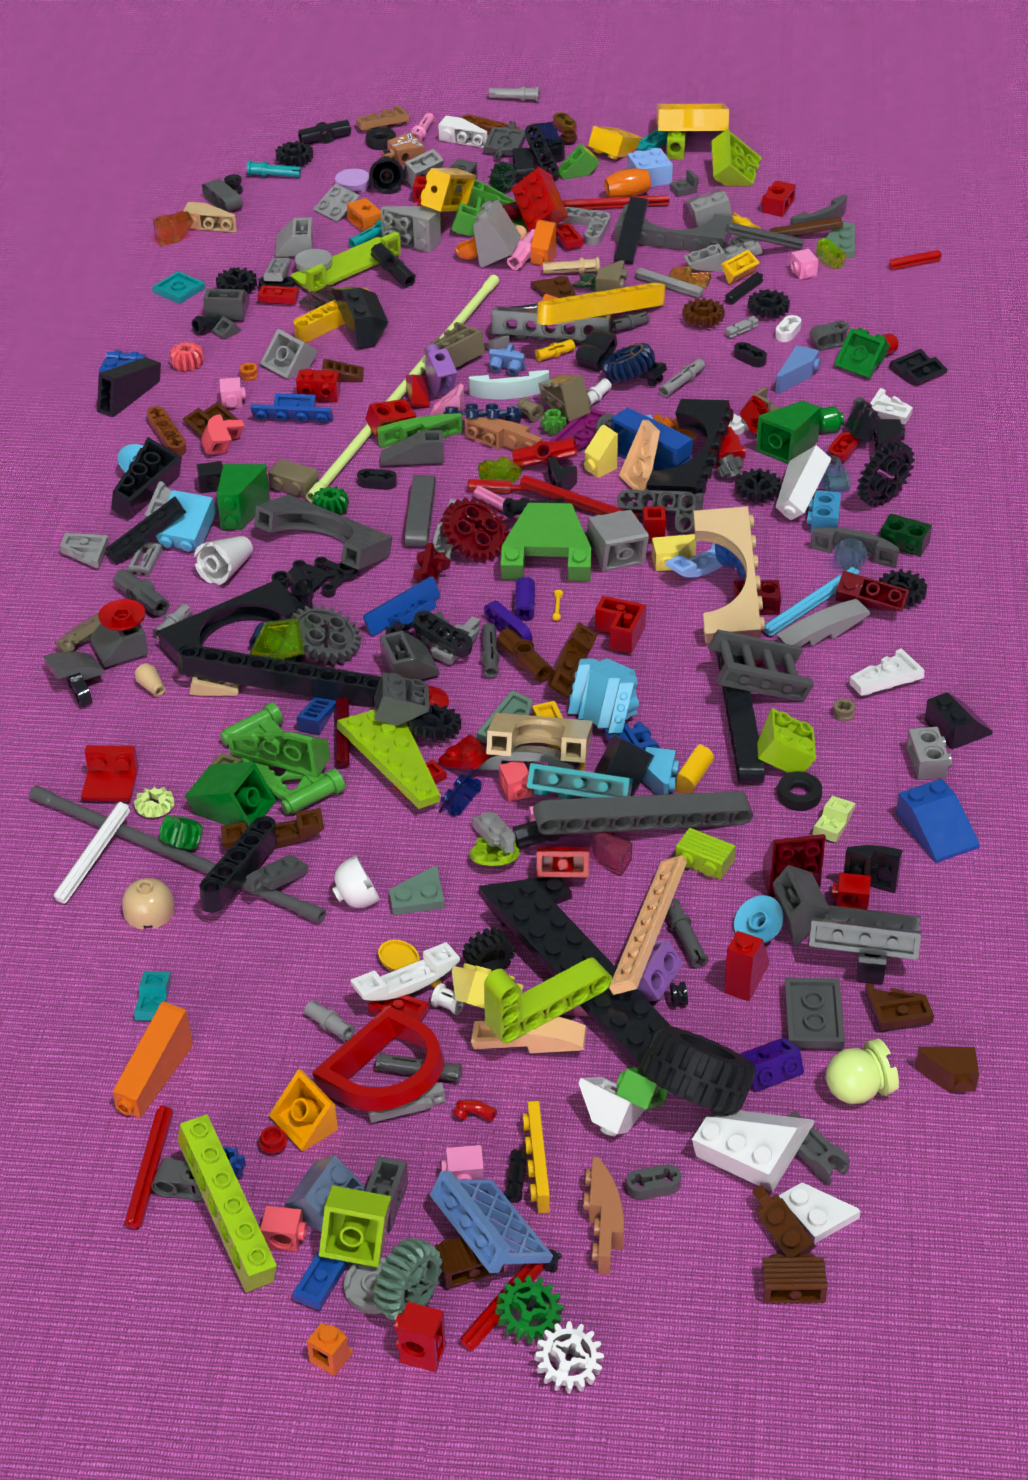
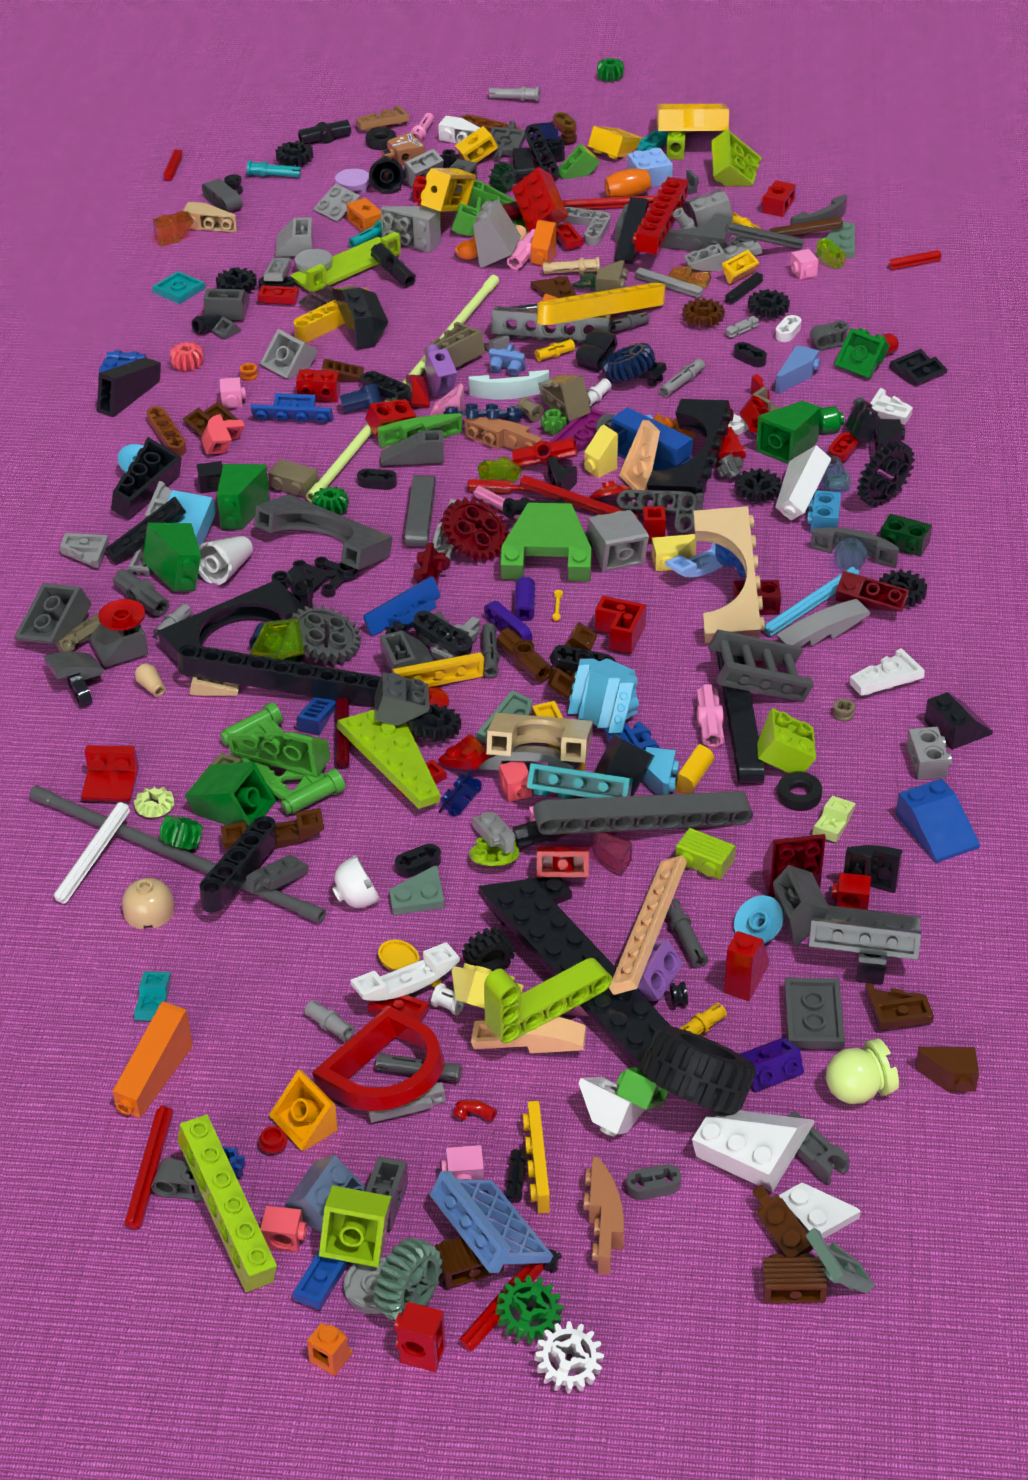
(53, 613): none -> dark grey slope
(172, 164): none -> red axle
(173, 554): none -> green slope
(361, 398): none -> dark blue piece
(387, 386): none -> black beam
(417, 860): none -> black beam
(445, 670): none -> yellow plate
(449, 157): none -> black gear
(476, 145): none -> yellow brick
(567, 657): none -> black beam
(609, 488): none -> red dish
(610, 69): none -> green gear
(660, 217): none -> red brick
(684, 221): none -> light grey pin
(703, 1021): none -> yellow pin
(710, 716): none -> bright pink piece
(756, 384): none -> red tile
(840, 1265): none -> sand green wing

